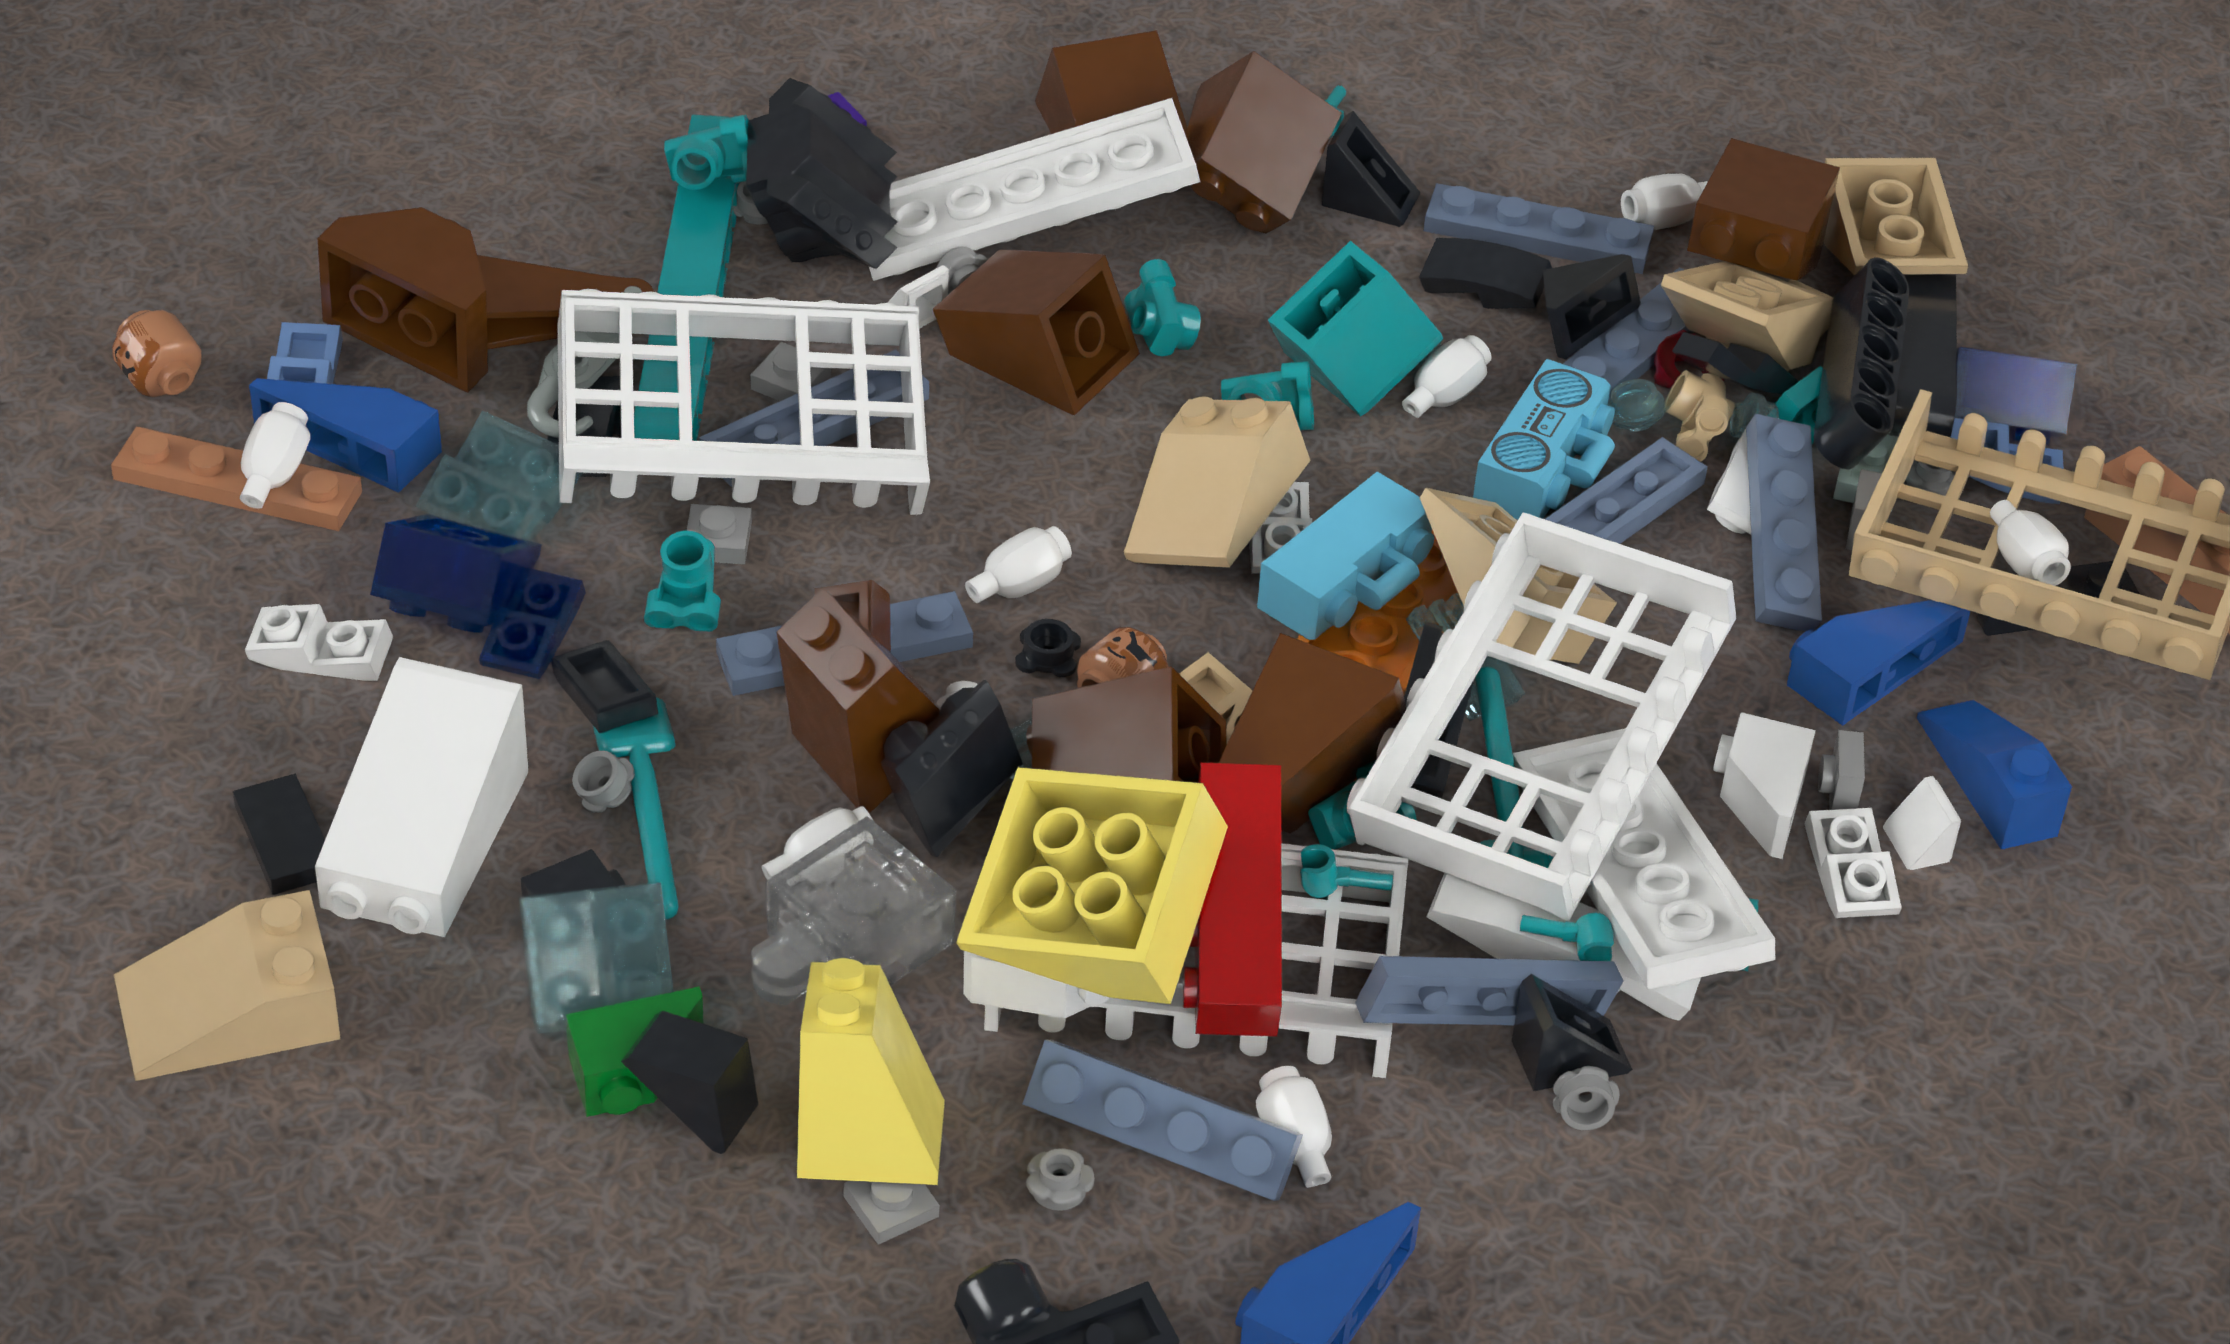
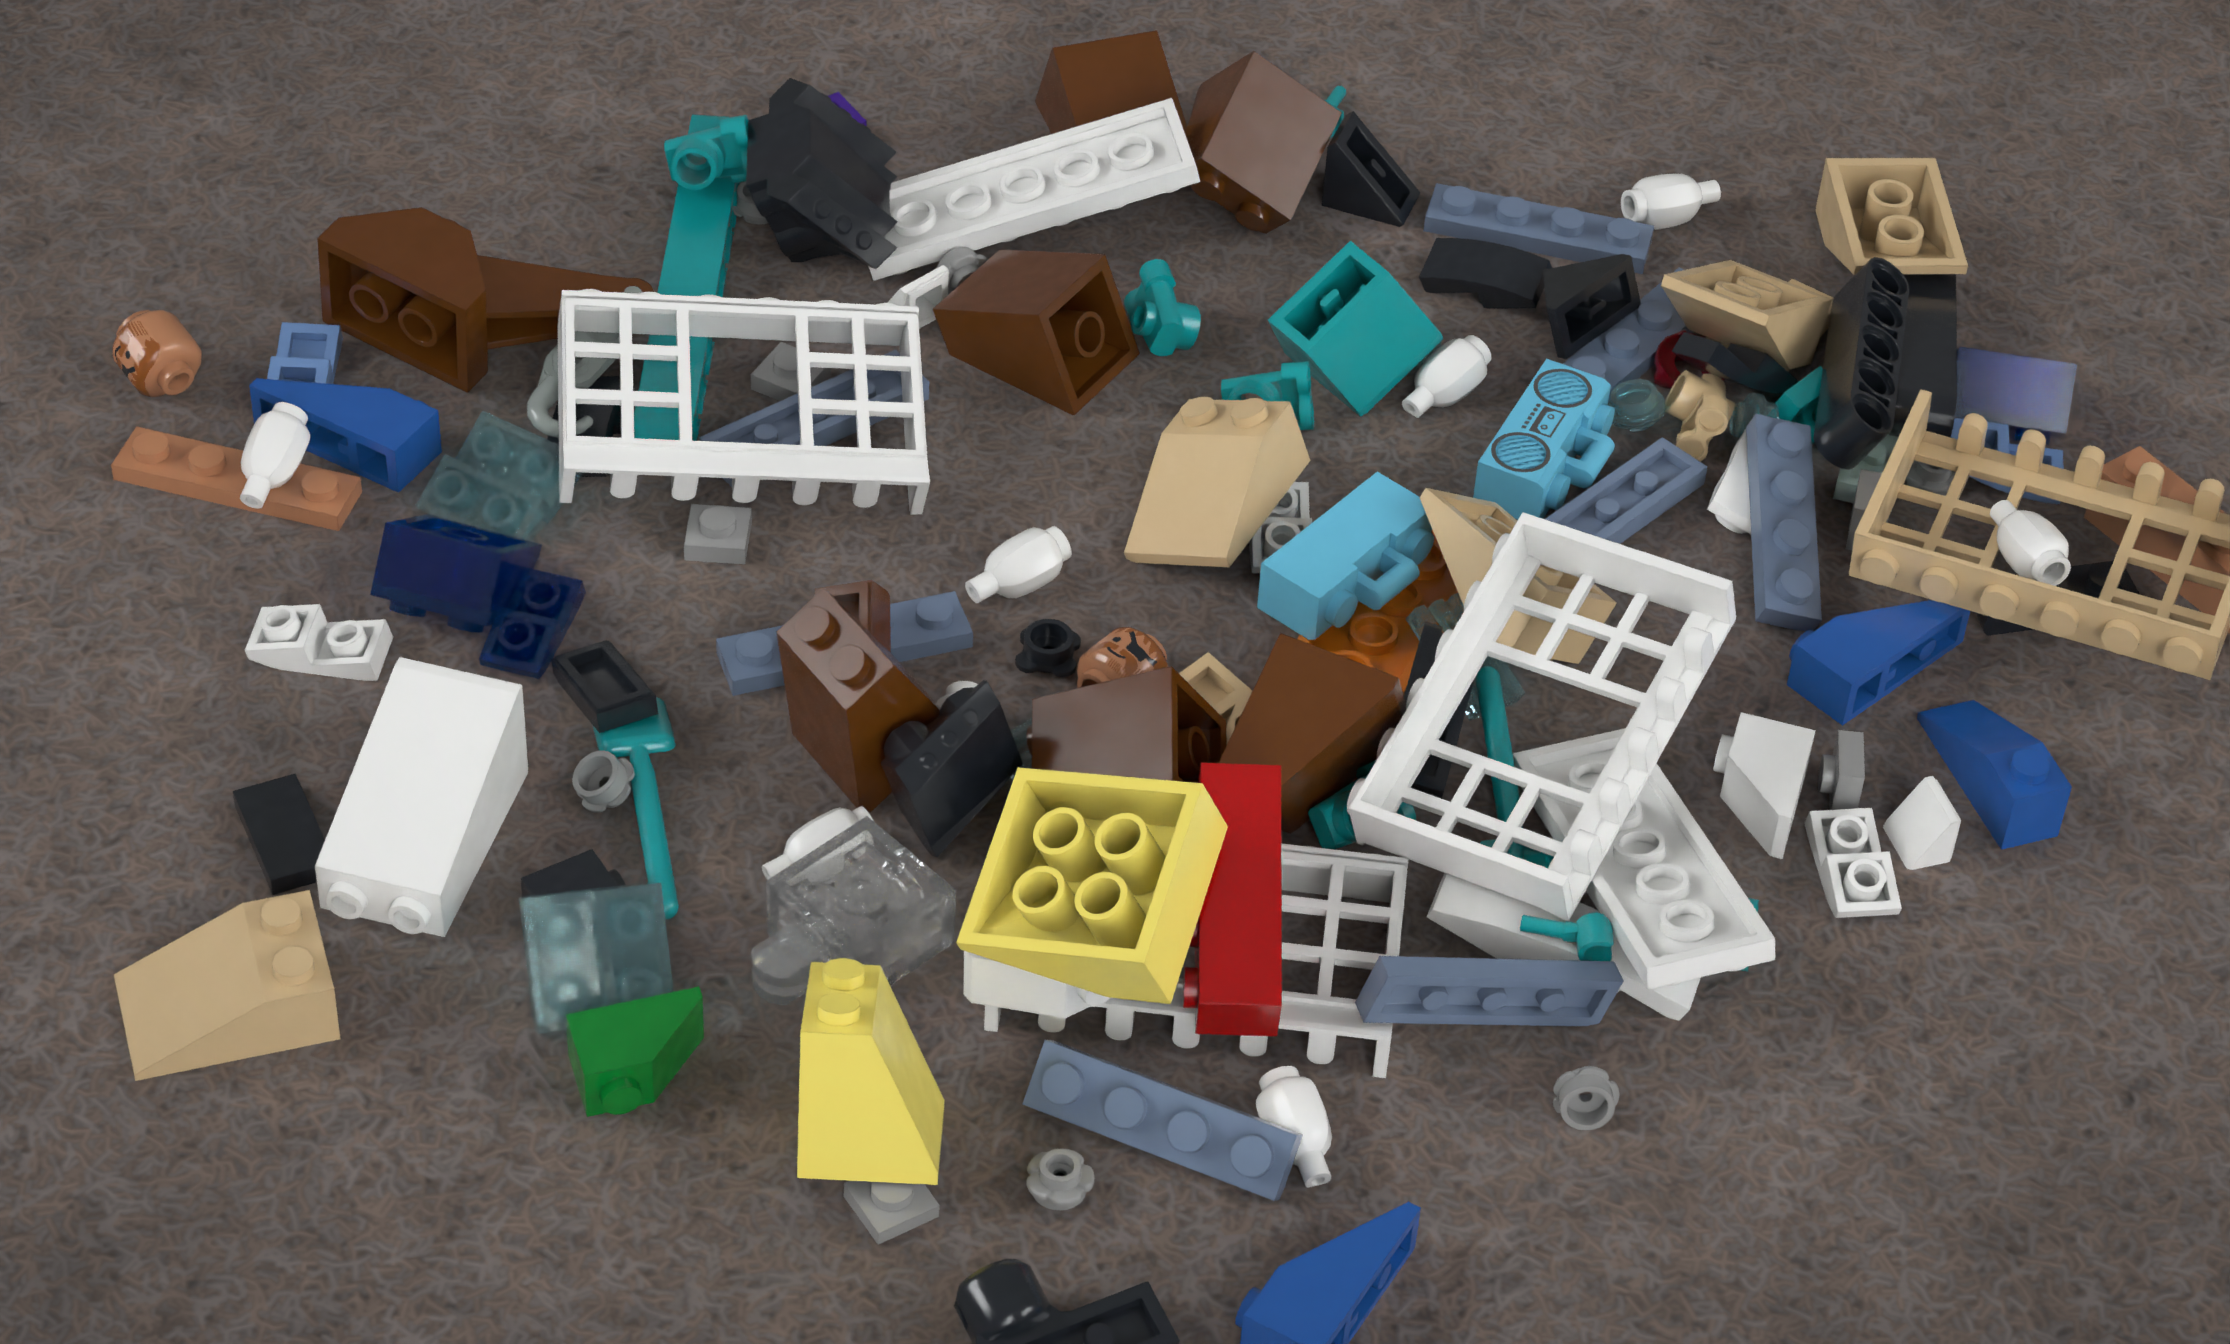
(685, 585): teal plate -> none
(698, 1075): black slope -> none
(1322, 876): teal hand -> none
(1562, 1035): black slope -> none
(1764, 210): reddish brown slope -> none

